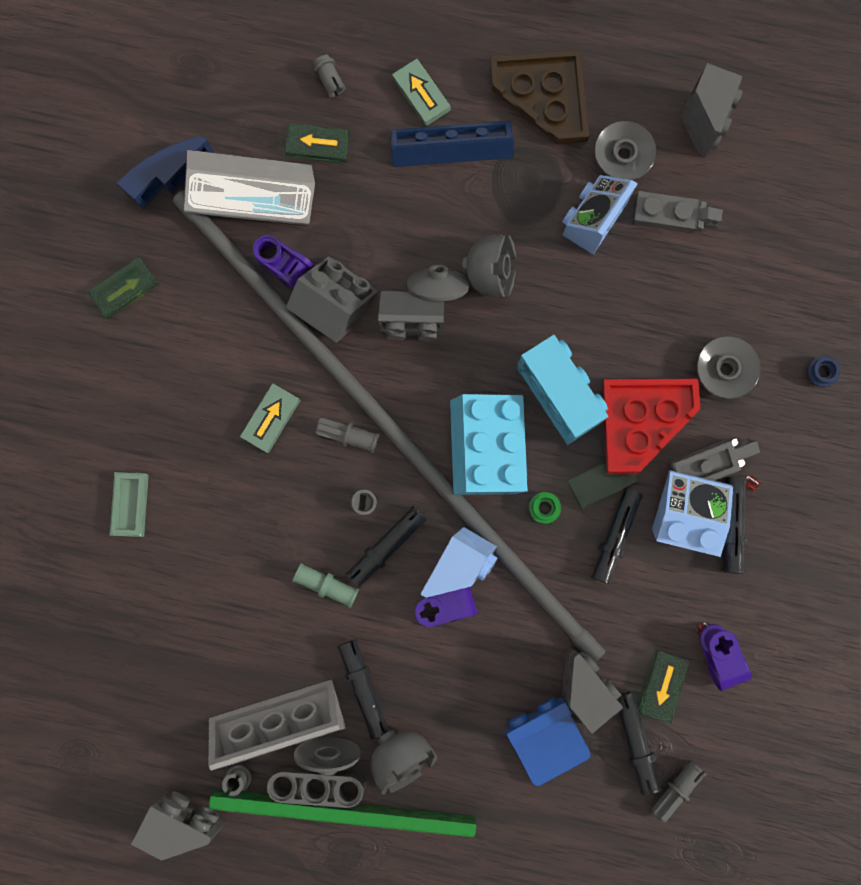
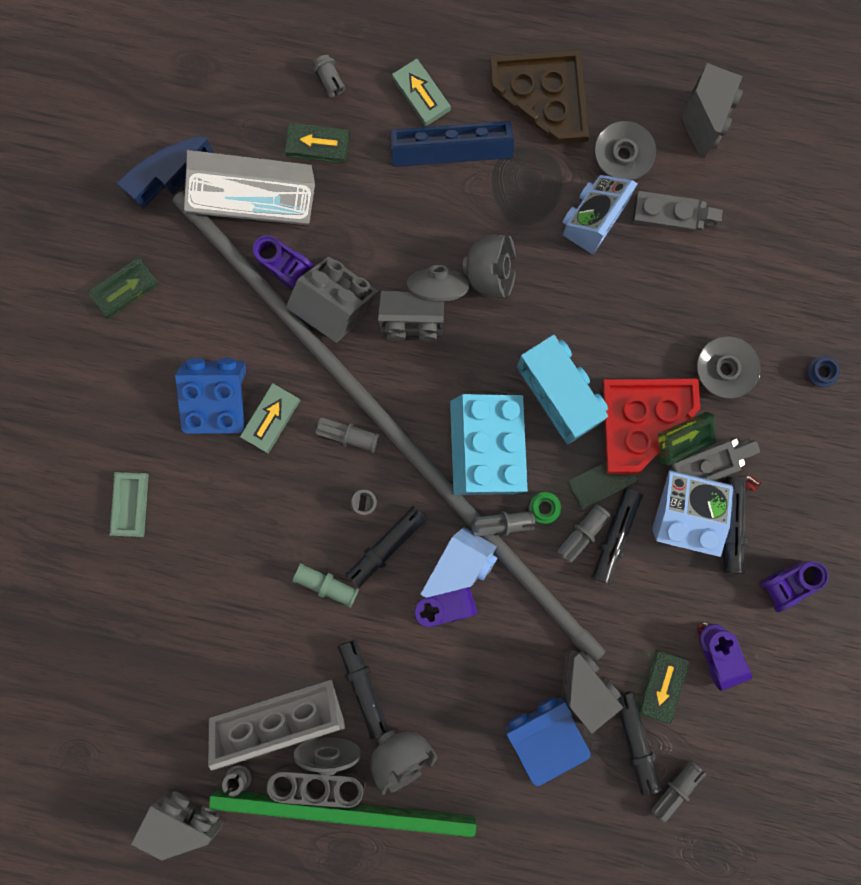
(211, 395): none -> blue bracket
(503, 523): none -> dark grey axle
(584, 533): none -> dark grey axle
(686, 438): none -> clear green tile
(788, 585): none -> dark purple piece

